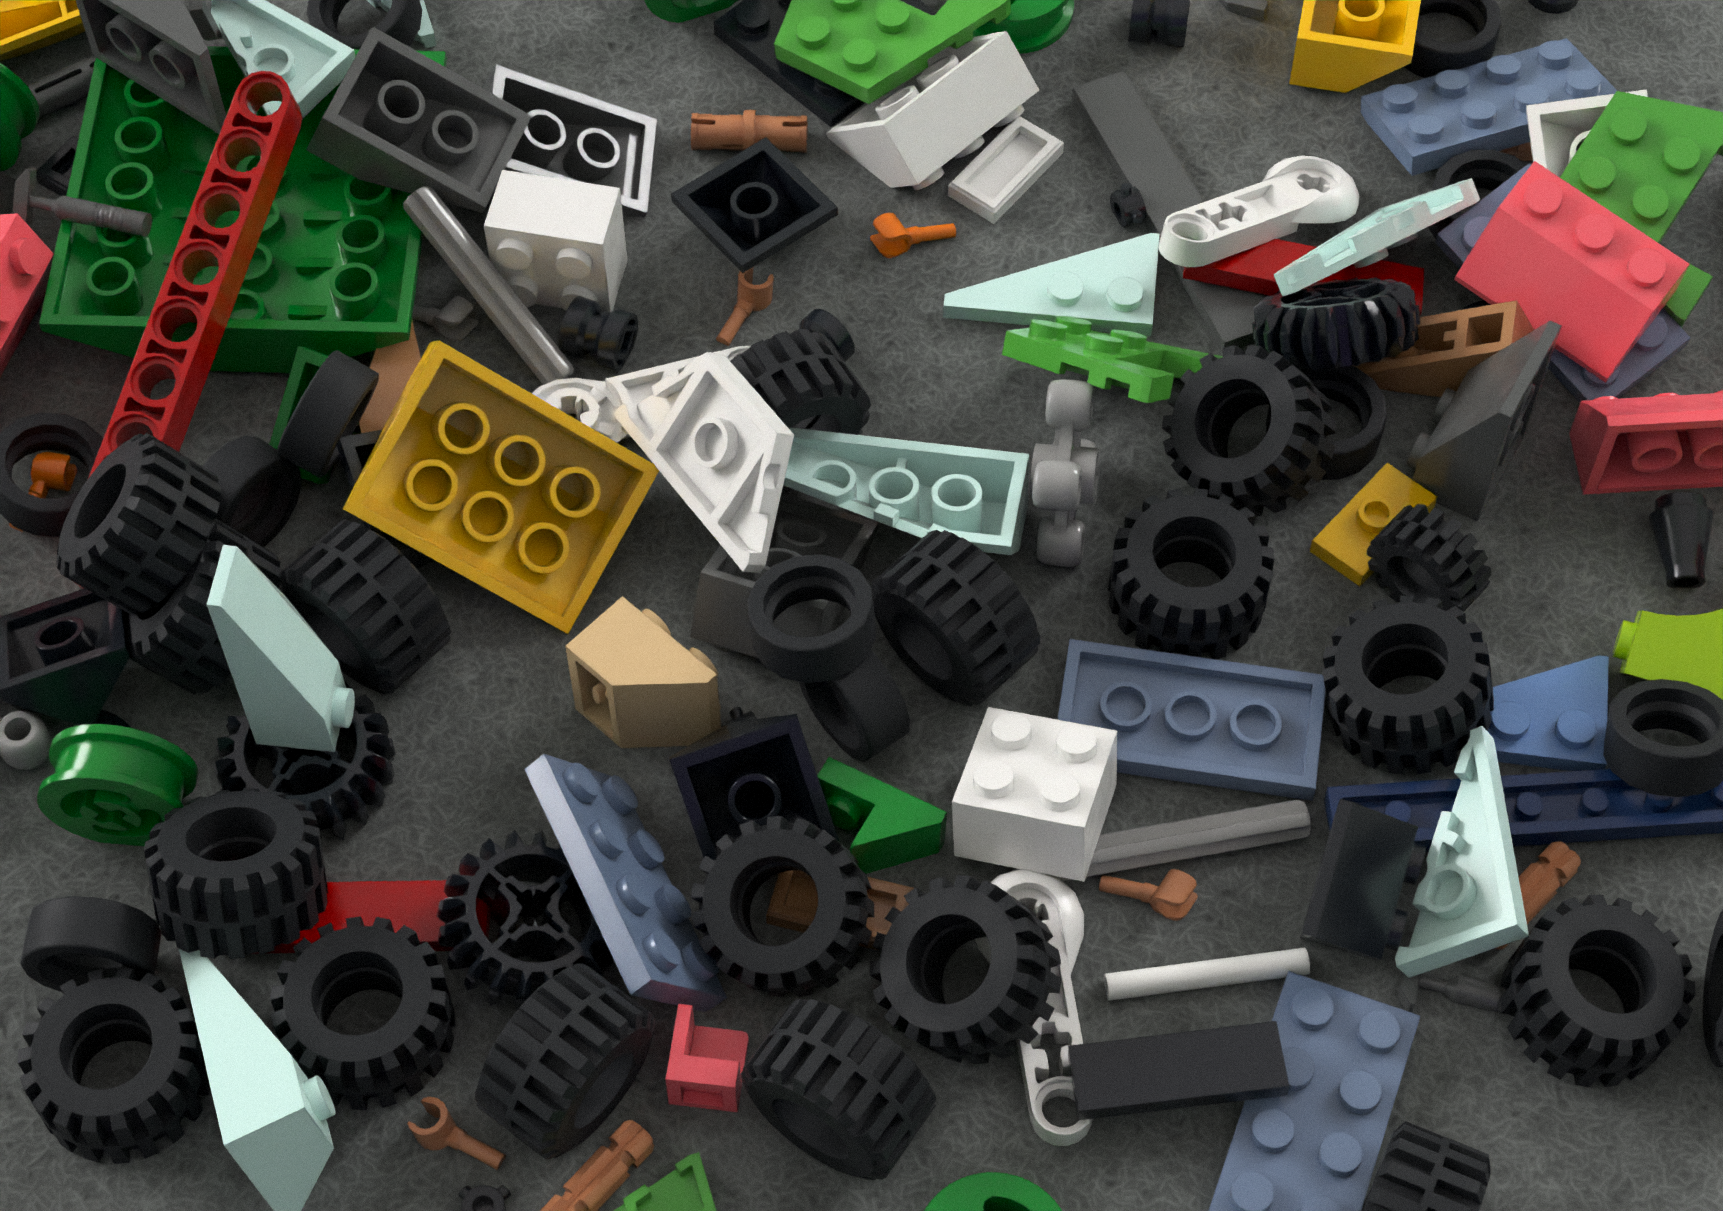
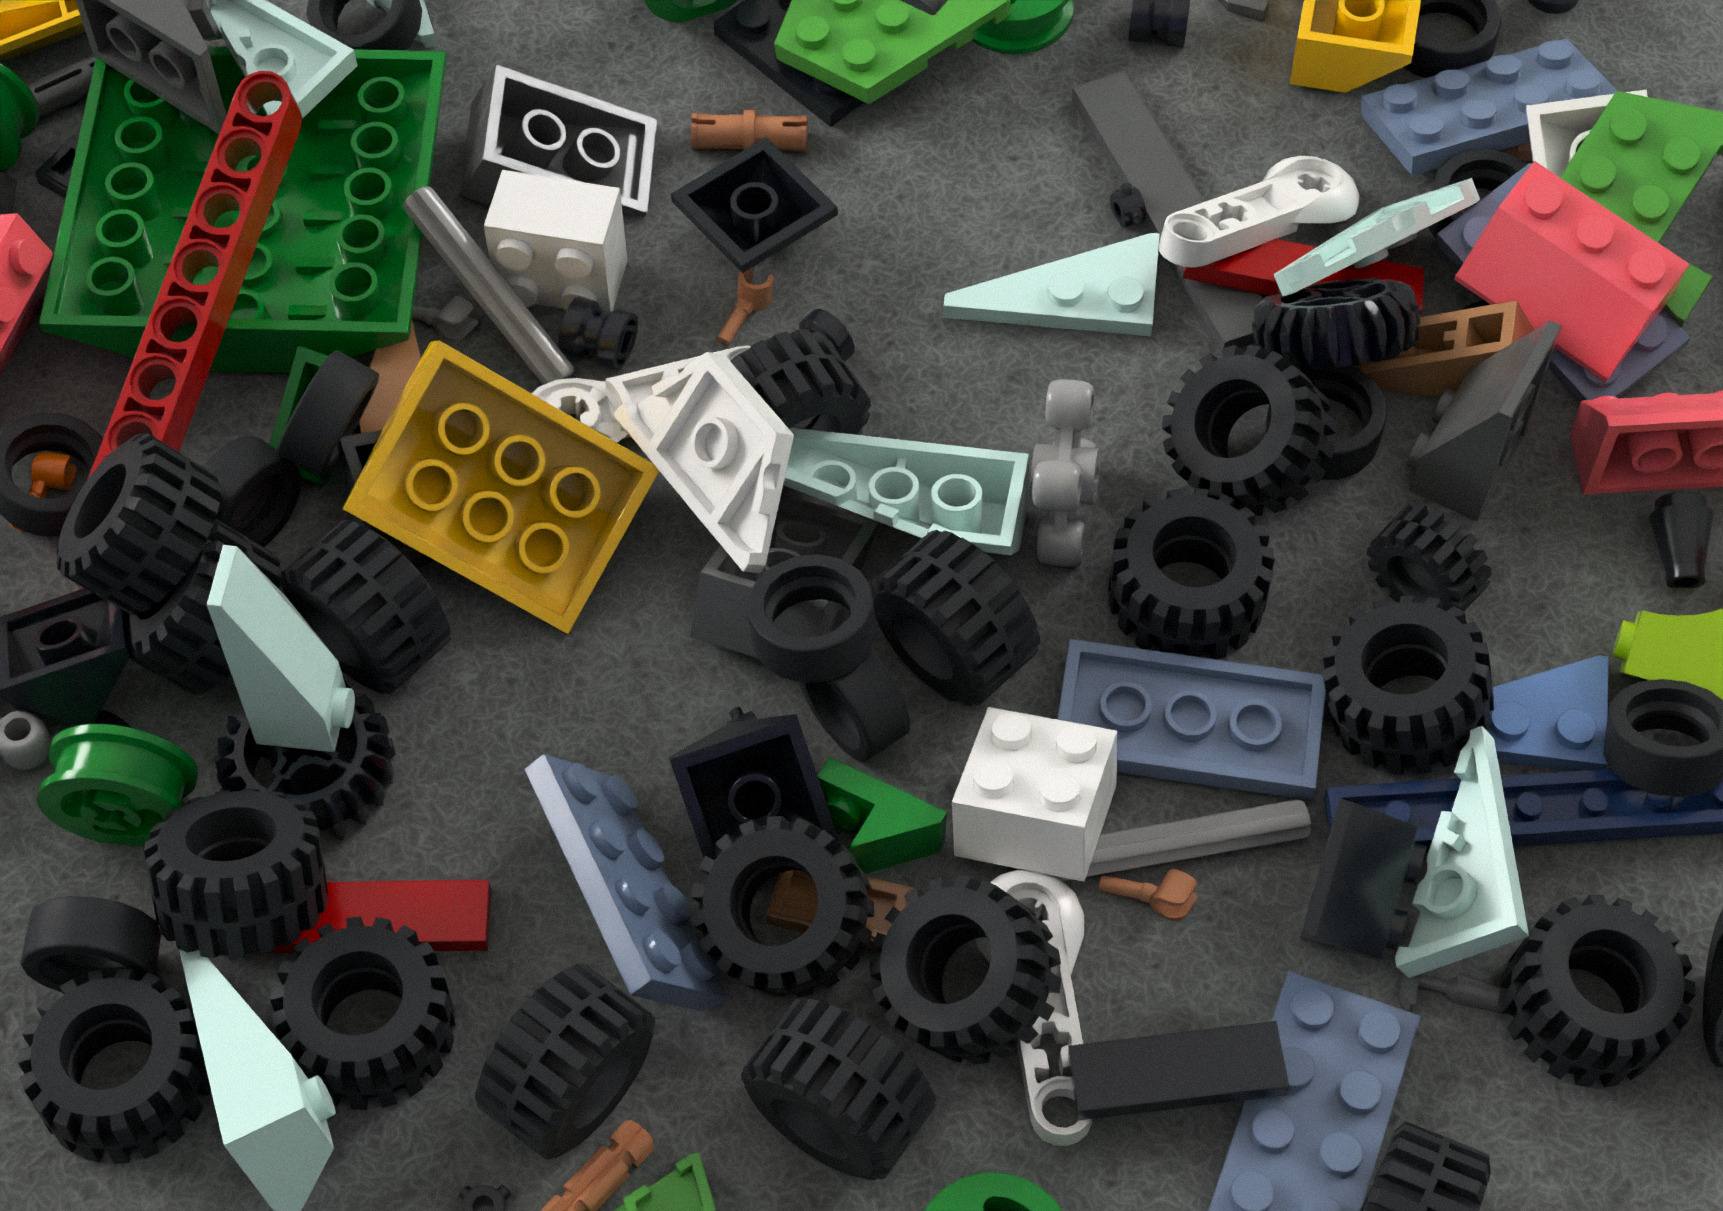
(77, 209): dark grey piece -> none
(417, 126): dark grey slope -> none
(446, 1134): nougat hand -> none
(497, 883): black gear -> none
(642, 681): tan slope -> none
(705, 1064): coral panel -> none
(896, 239): orange hand -> none
(938, 112): white slope -> none
(1005, 169): white tile -> none
(1107, 359): bright green wing -> none
(1206, 974): white bar -> none
(1349, 534): yellow plate -> none
(1542, 879): nougat axle -> none

